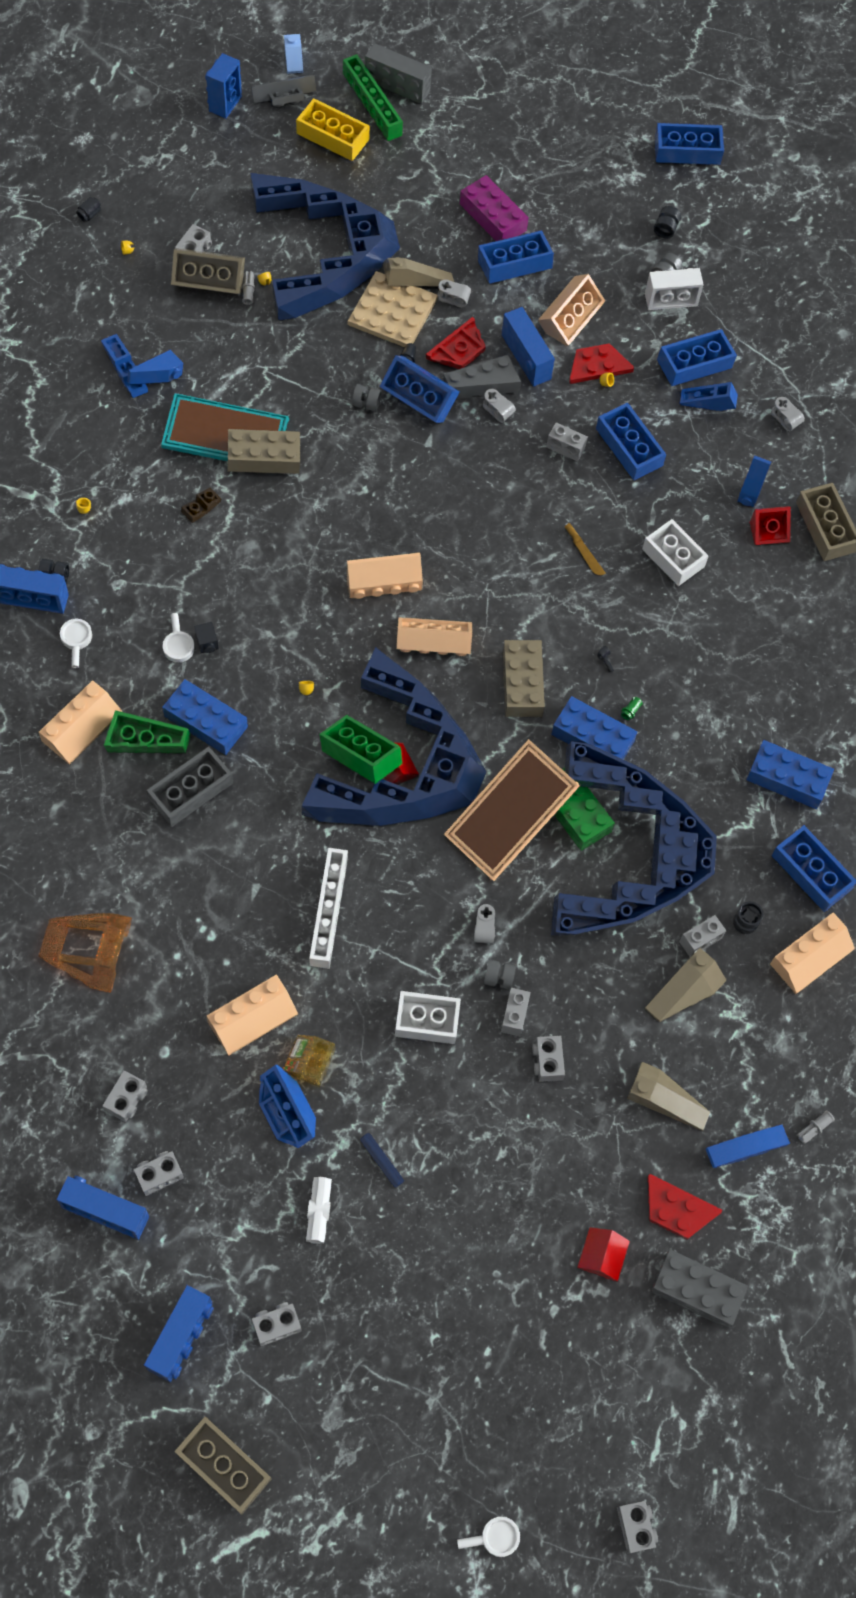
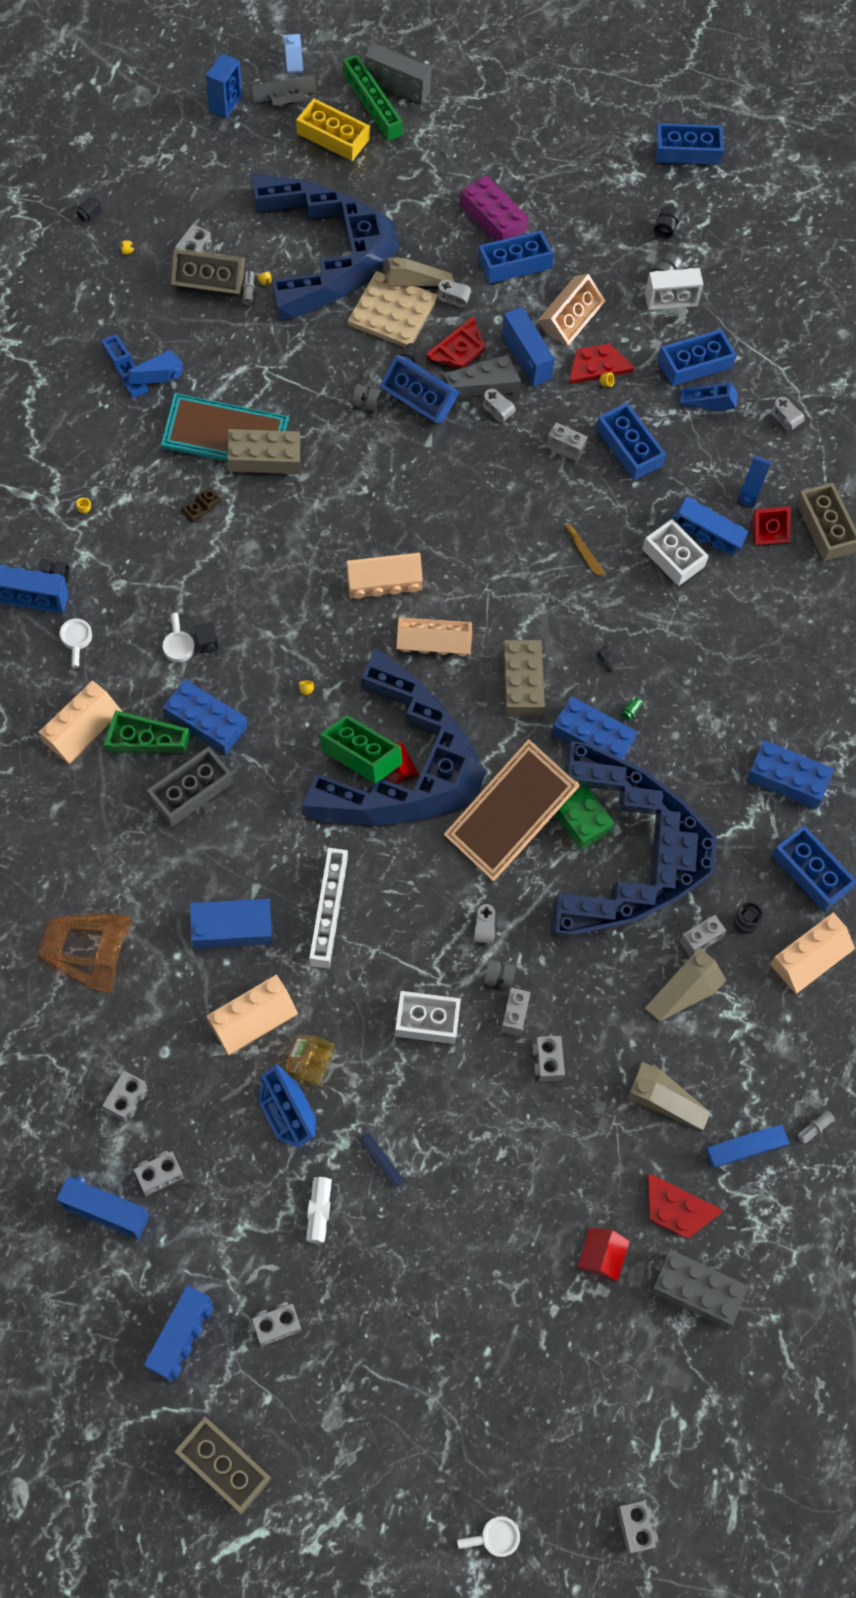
(231, 923): none -> blue brick
(709, 526): none -> blue wedge

